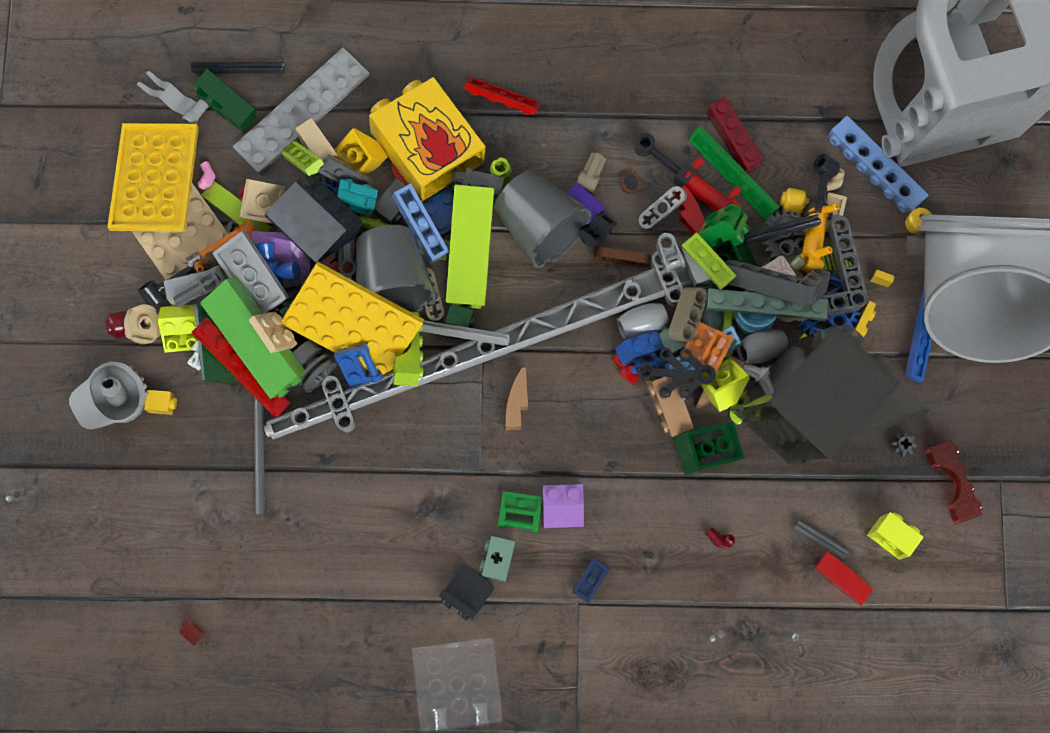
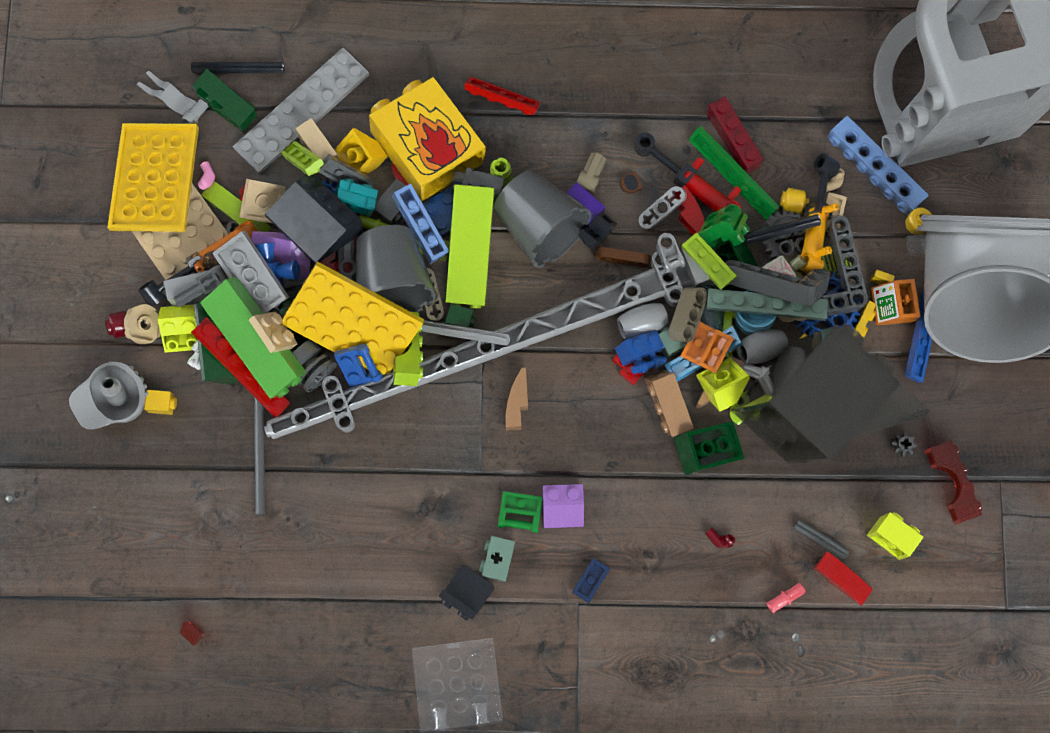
(679, 374): black plant -> none
(786, 597): none -> coral axle
(895, 302): none -> orange slope

